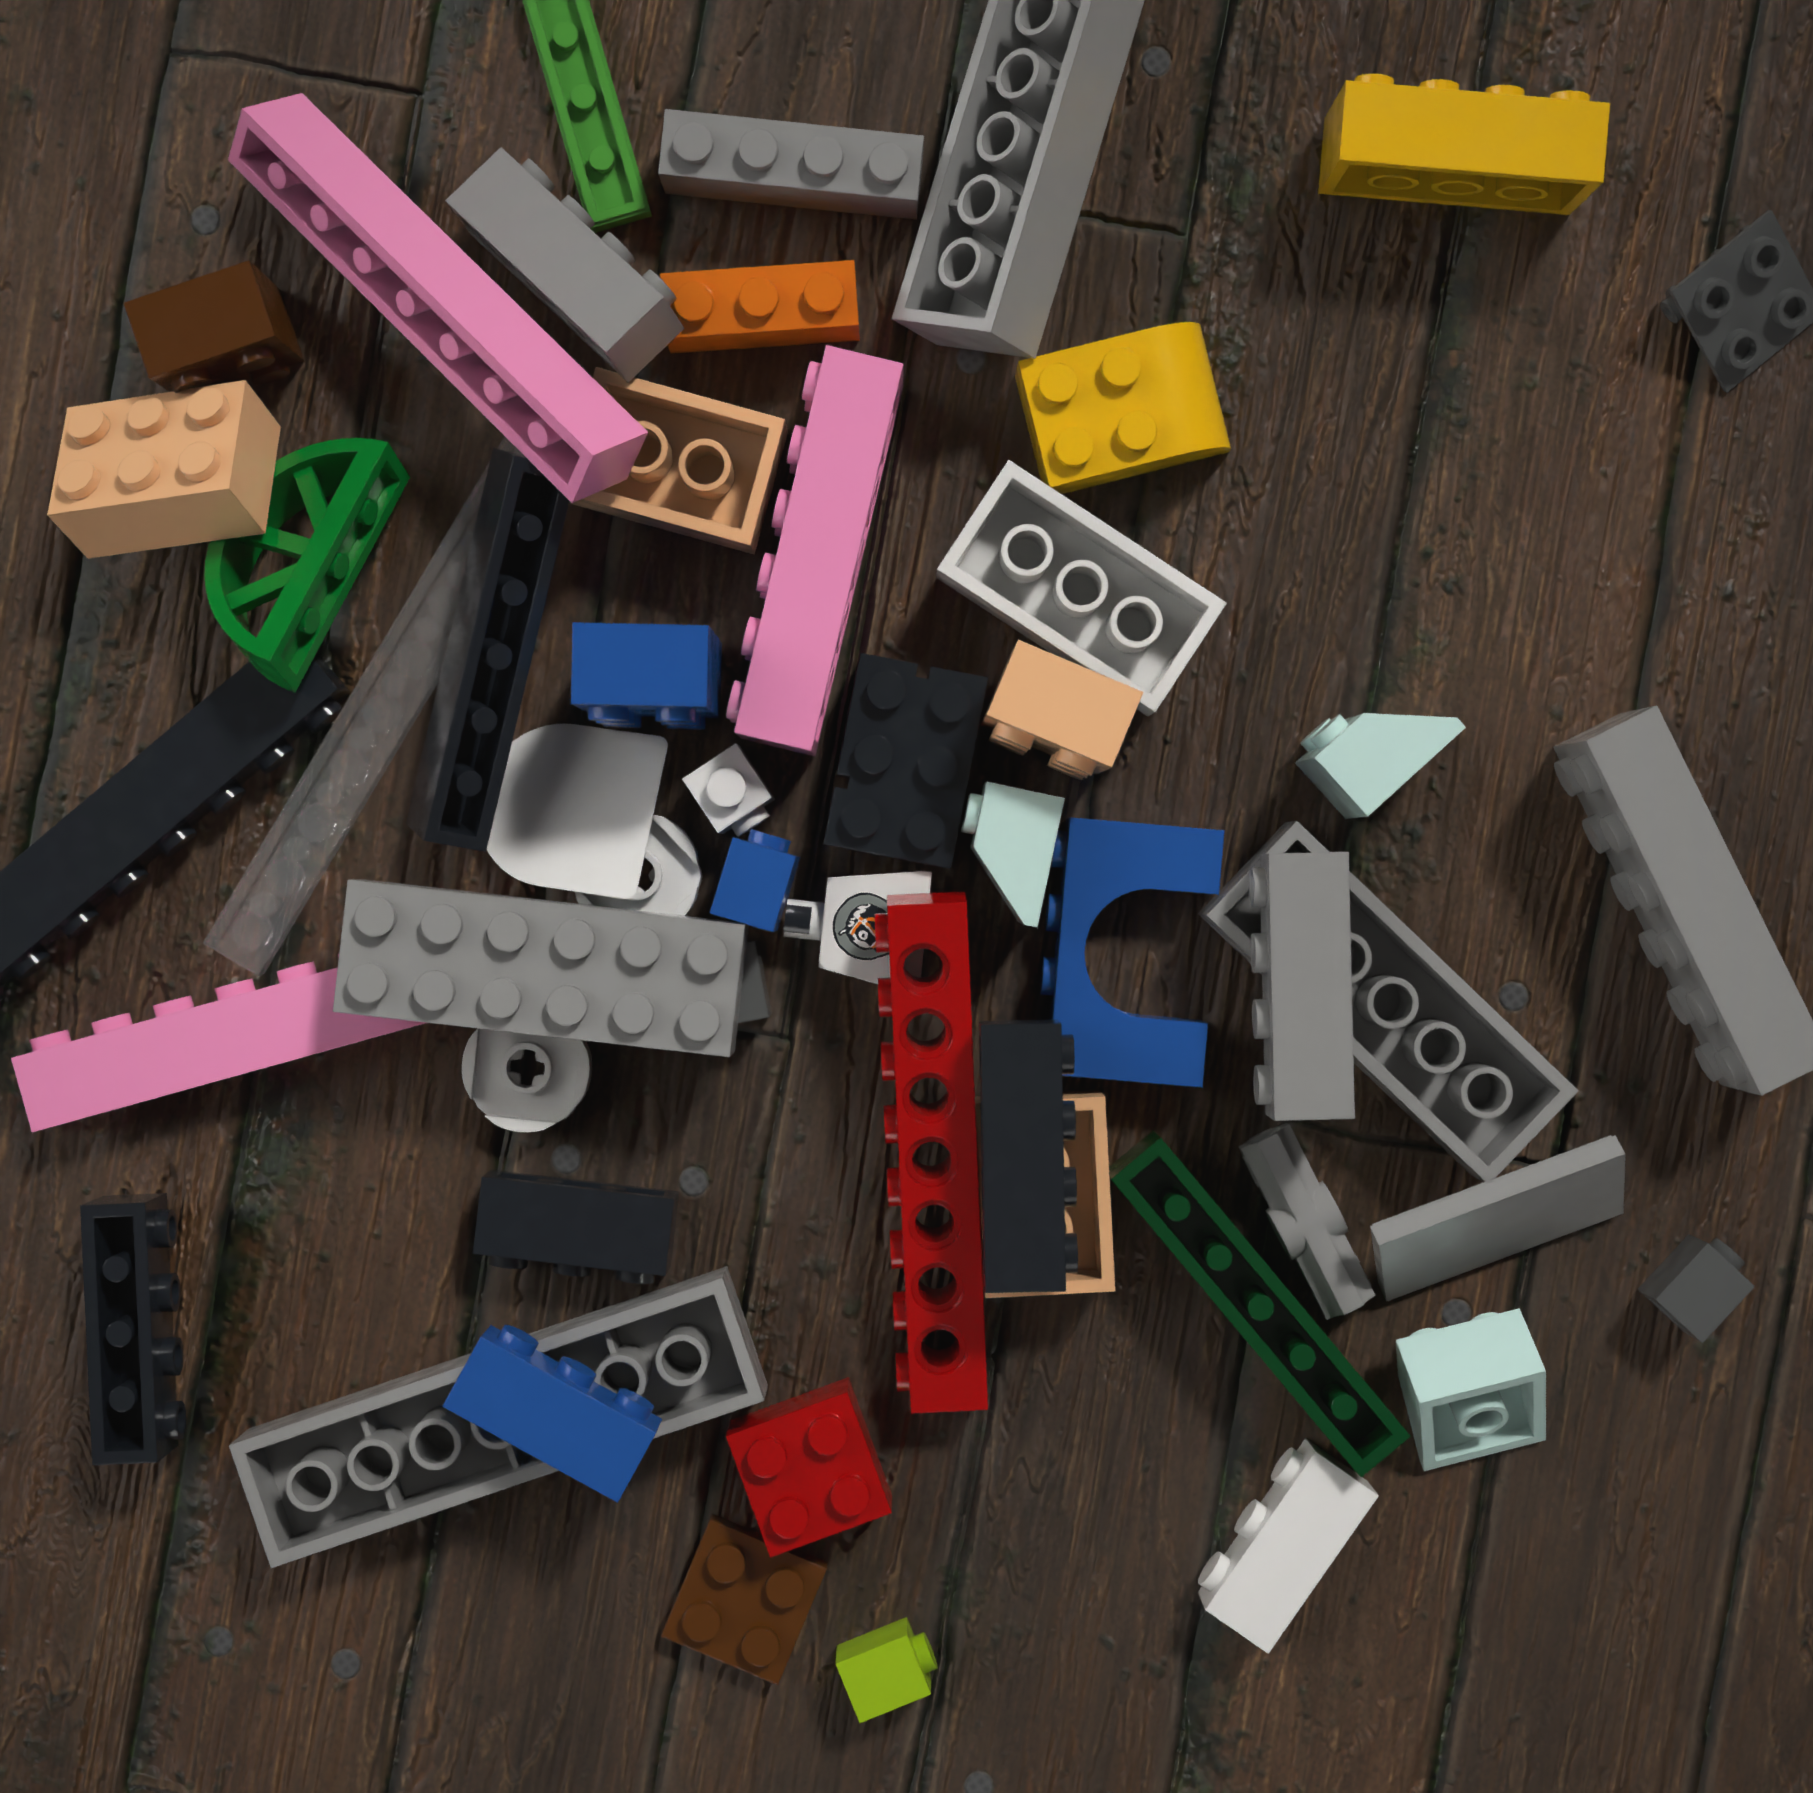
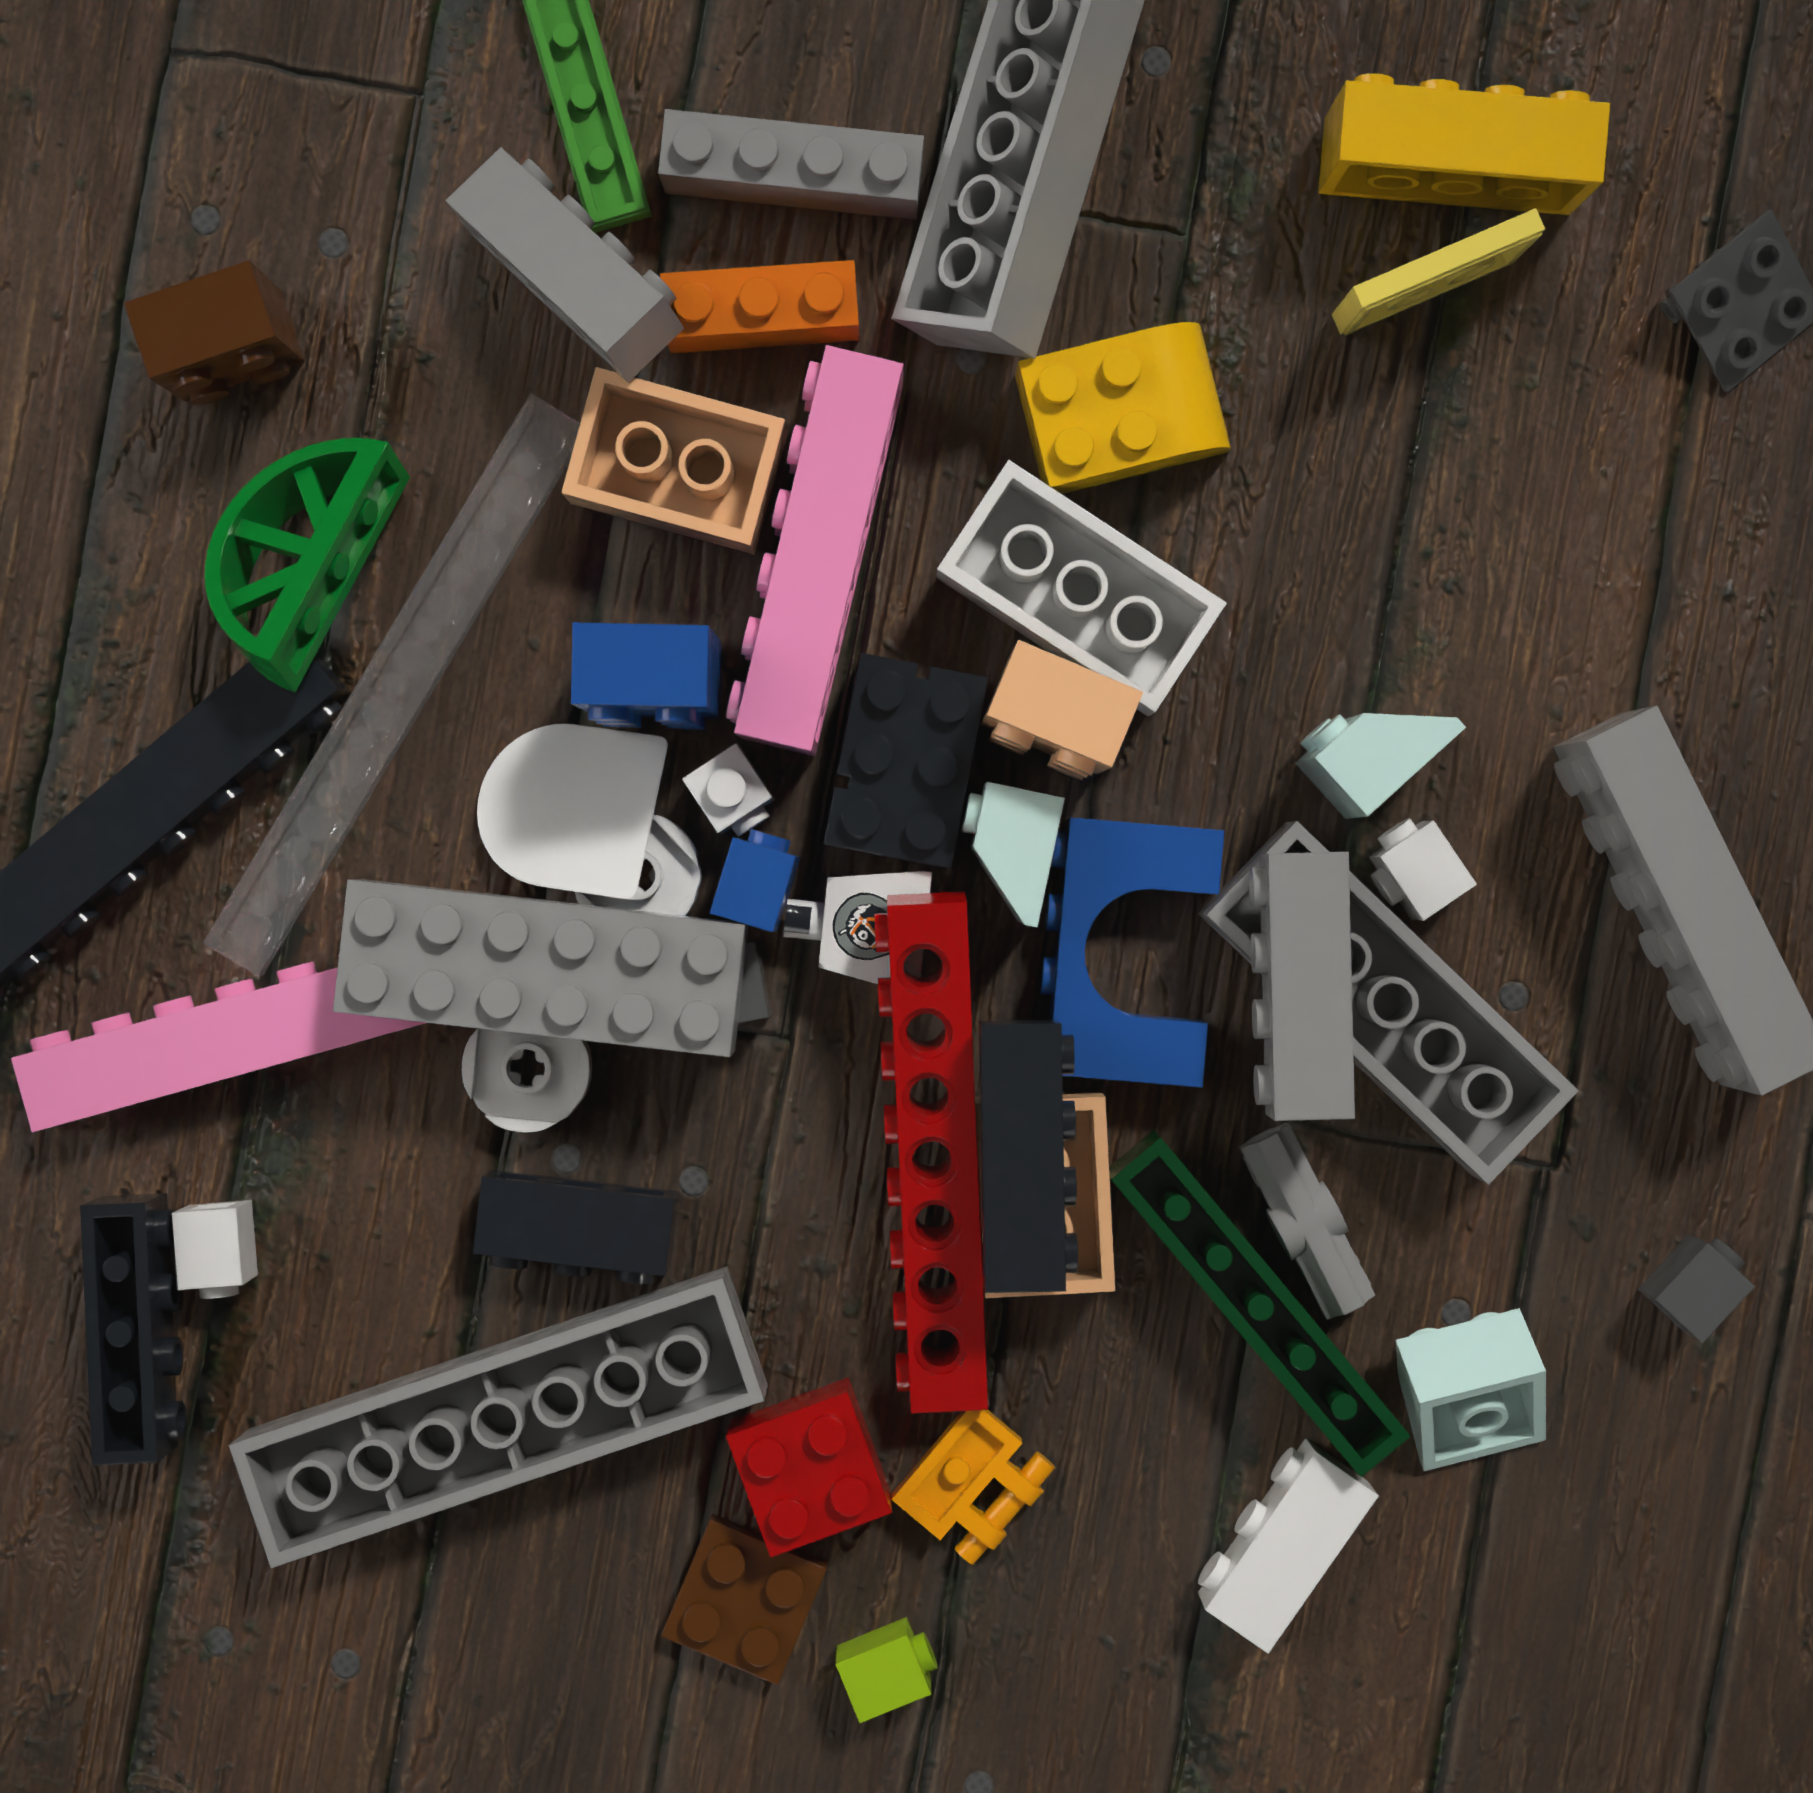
(165, 470): light nougat brick -> none
(215, 1247): none -> white brick
(437, 296): bright pink brick -> none
(488, 654): black brick -> none
(554, 1410): blue brick -> none
(958, 1470): none -> light orange plate
(1419, 869): none -> white brick
(1437, 272): none -> light yellow tile
(1499, 1217): light grey tile -> none

